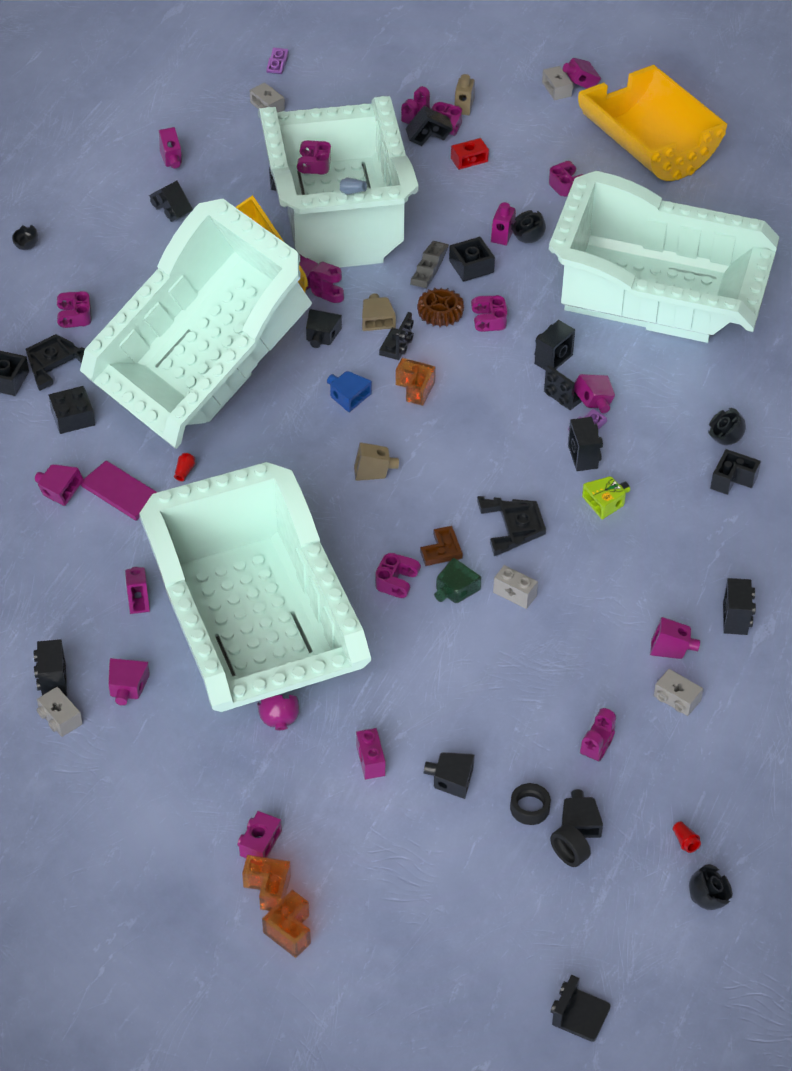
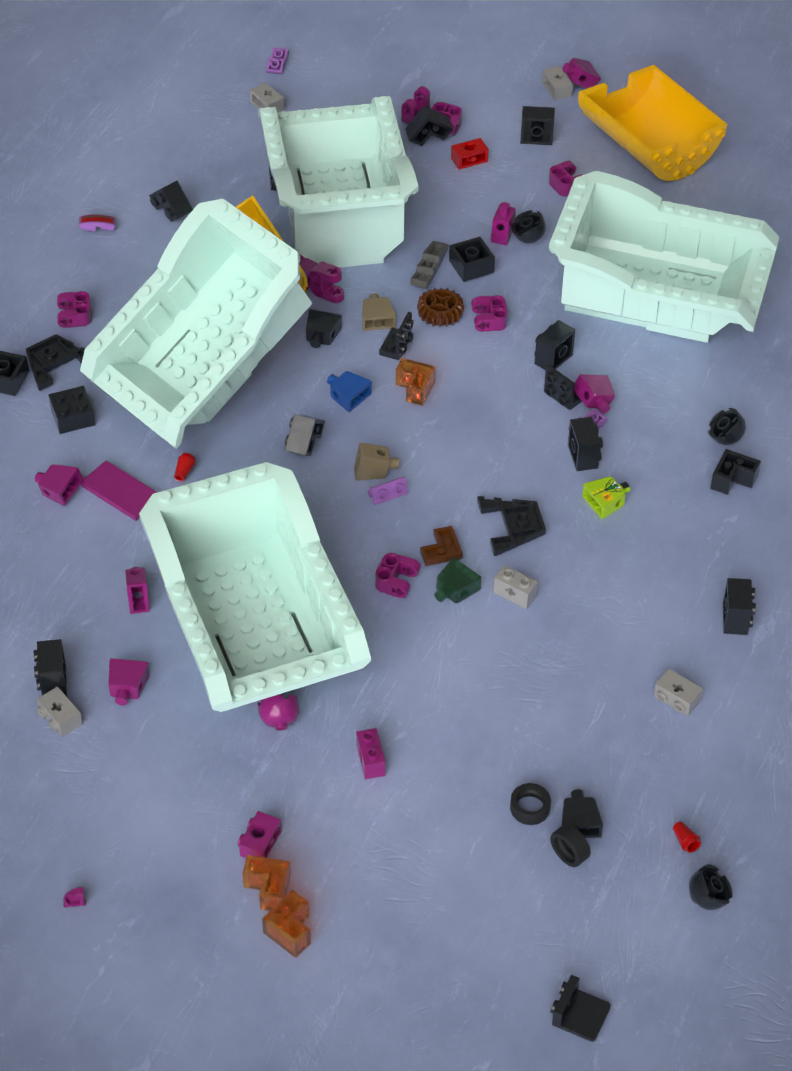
(25, 237): black hair -> none
(74, 898): none -> magenta tile
(91, 221): none -> medium lavender slope
(170, 155): magenta torso -> none
(303, 434): none -> brick
(316, 158): magenta piece -> none
(352, 186): sand blue cone -> none
(388, 490): none -> medium lavender hinge
(451, 773): black torso -> none
(466, 89): dark tan torso -> none
(537, 125): none -> black brick
(600, 735): magenta piece -> none
(672, 640): magenta torso -> none

